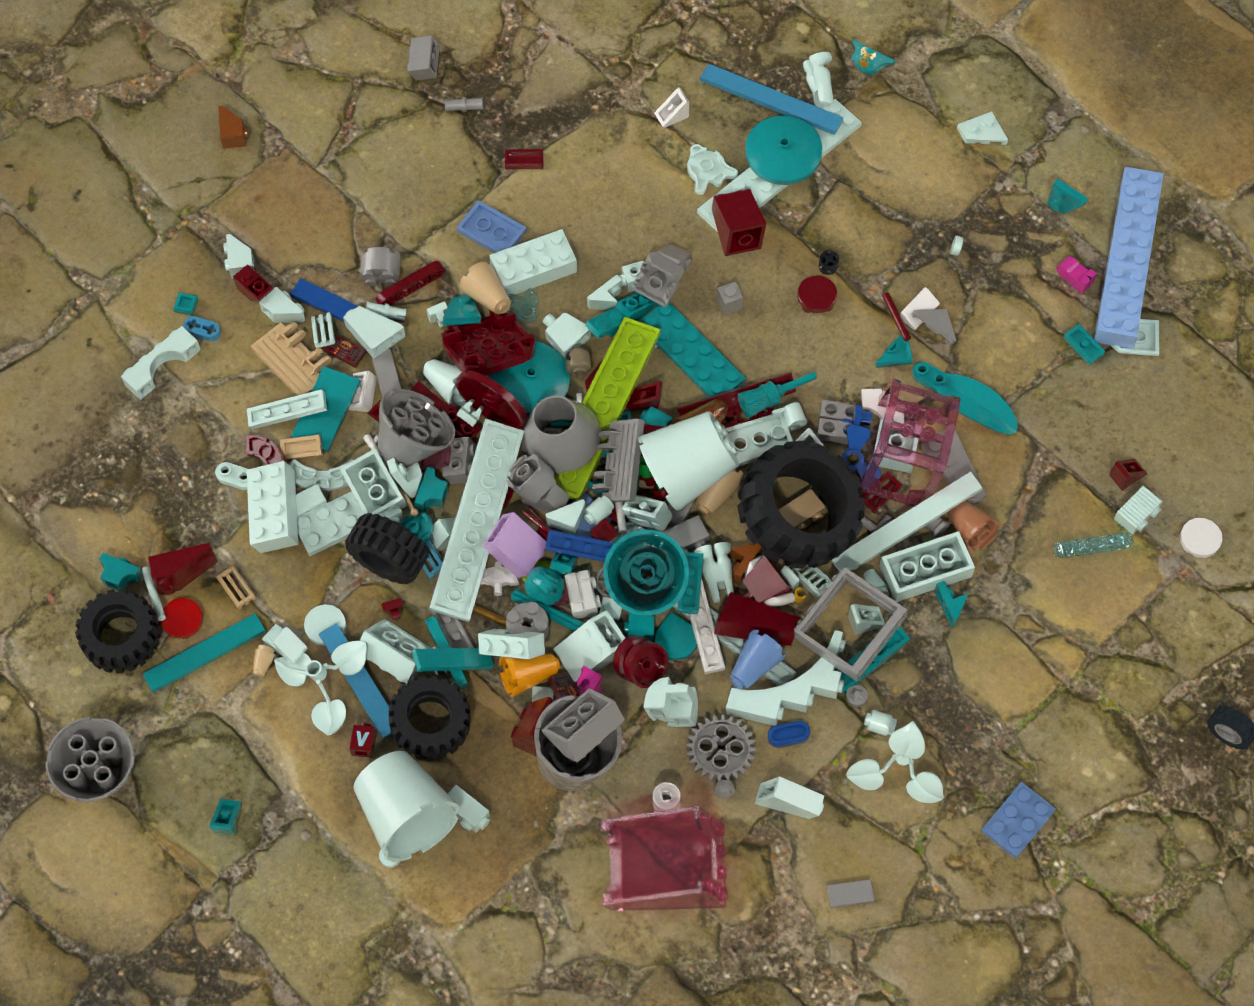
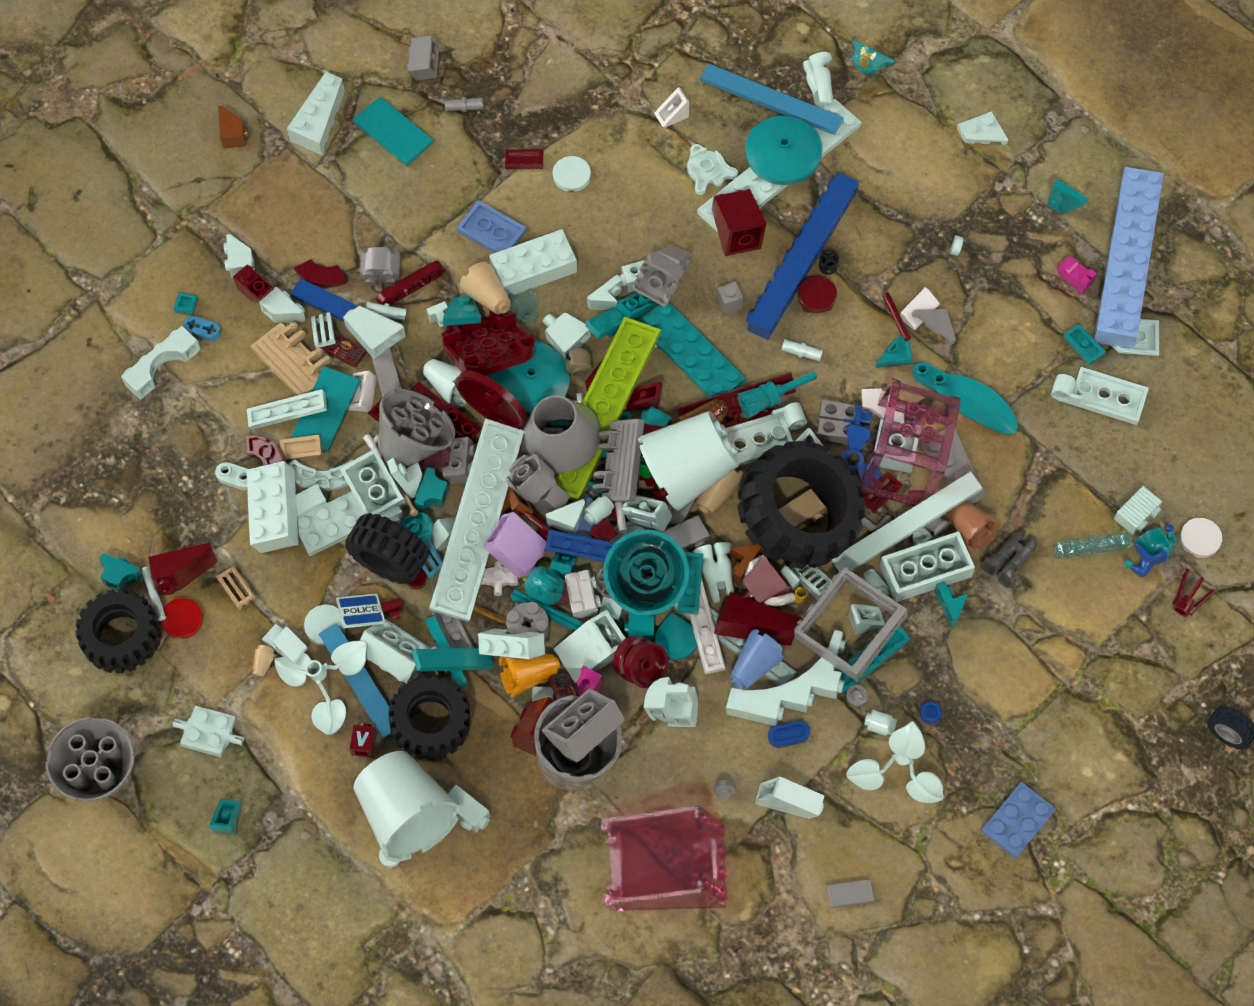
(204, 653): teal tile -> none
(208, 731): none -> light aqua plate
(317, 115): none -> light aqua wedge
(319, 275): none -> dark red tile
(360, 610): none -> piece
(393, 131): none -> teal tile
(419, 582): none -> dark red tile
(469, 414): light aqua tile -> none
(515, 503): none -> dark orange slope
(571, 173): none -> light aqua tile
(665, 797): white wheel -> none
(708, 735): light grey gear -> none
(802, 256): none -> blue brick
(802, 350): none -> light aqua pin
(921, 536): none -> light aqua tile
(930, 712): none -> blue tile
(1007, 574): none -> dark grey piece
(1086, 389): none -> light aqua hinge
(1127, 473): dark red slope -> none
(1153, 549): none -> piece
(1185, 604): none -> dark red plant

